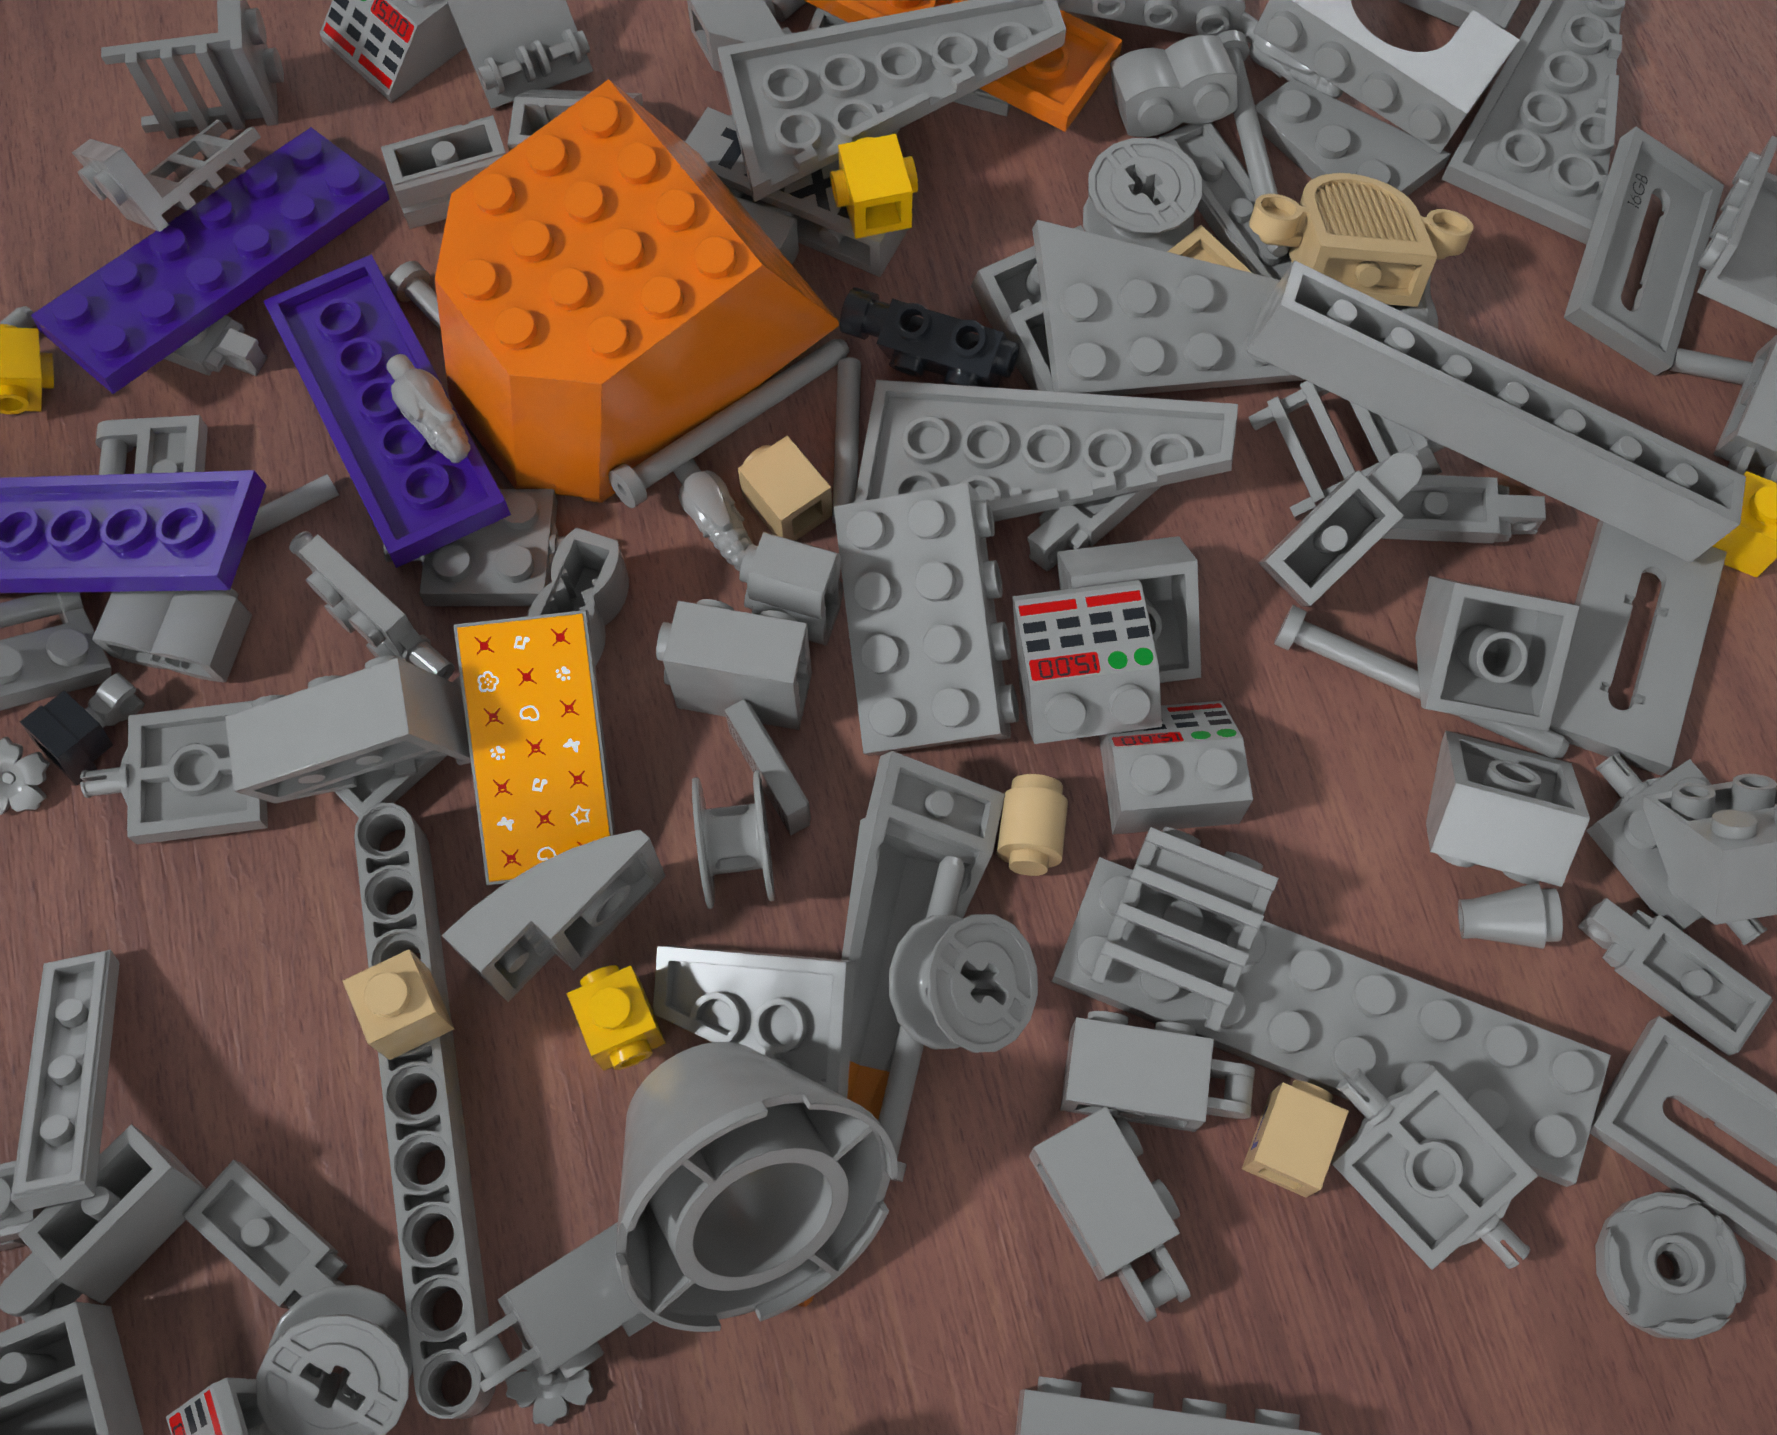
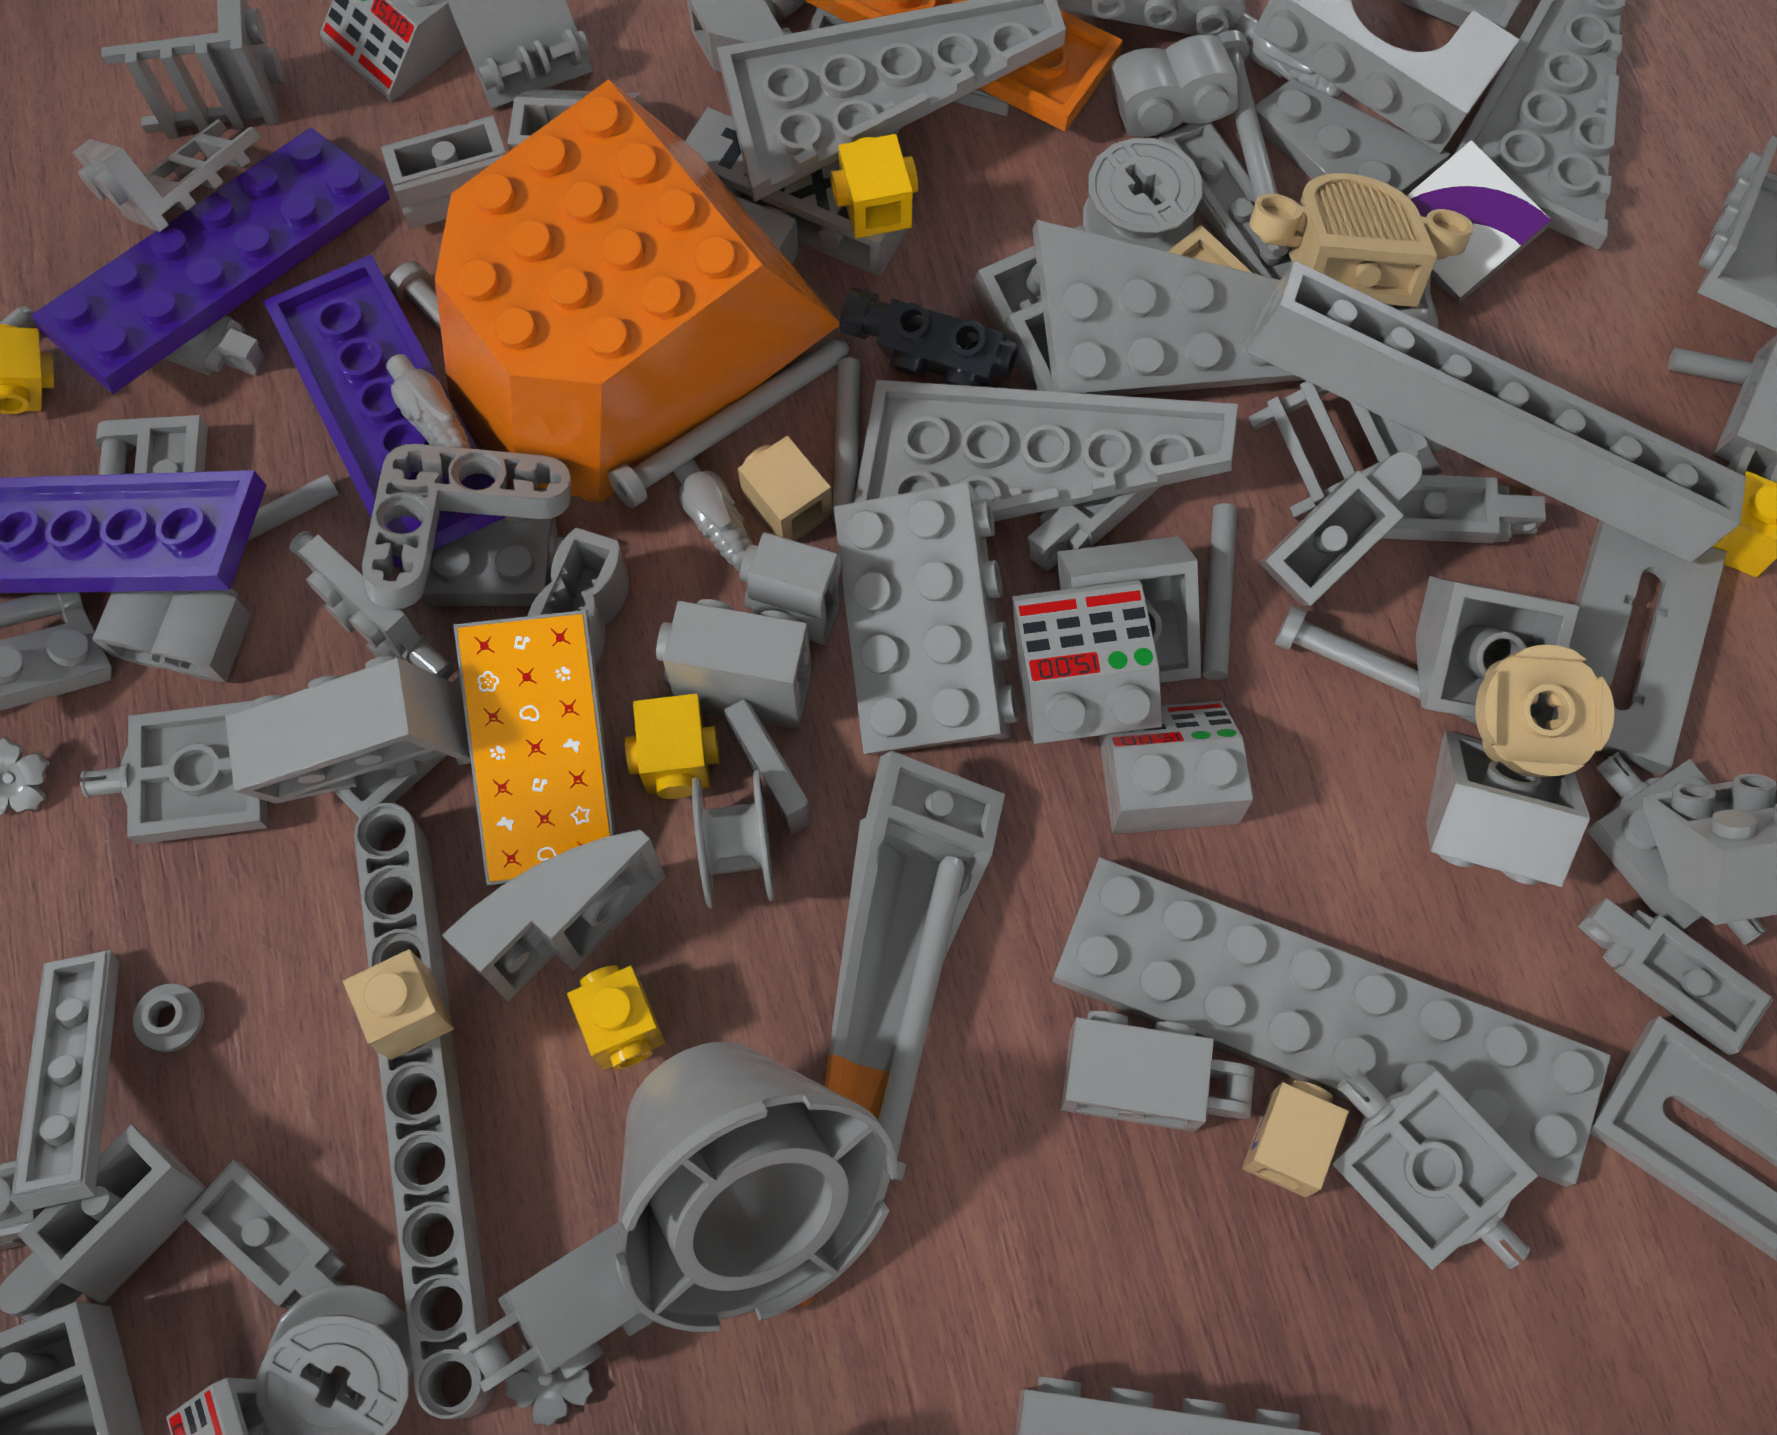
(76, 735): black piece -> none
(183, 1028): none -> light grey plate
(429, 496): none -> light grey beam
(671, 745): none -> yellow brick
(773, 1003): light grey wing -> none
(963, 982): light grey piece -> none
(1033, 824): tan brick -> none
(1113, 1205): light grey brick -> none
(1217, 883): light grey plate -> none
(1220, 592): none -> light grey bar
(1499, 210): none -> tile
(1513, 916): light grey cone -> none
(1570, 685): none -> tan plate
(1689, 204): light grey piece -> none
(1705, 1259): light grey plate -> none

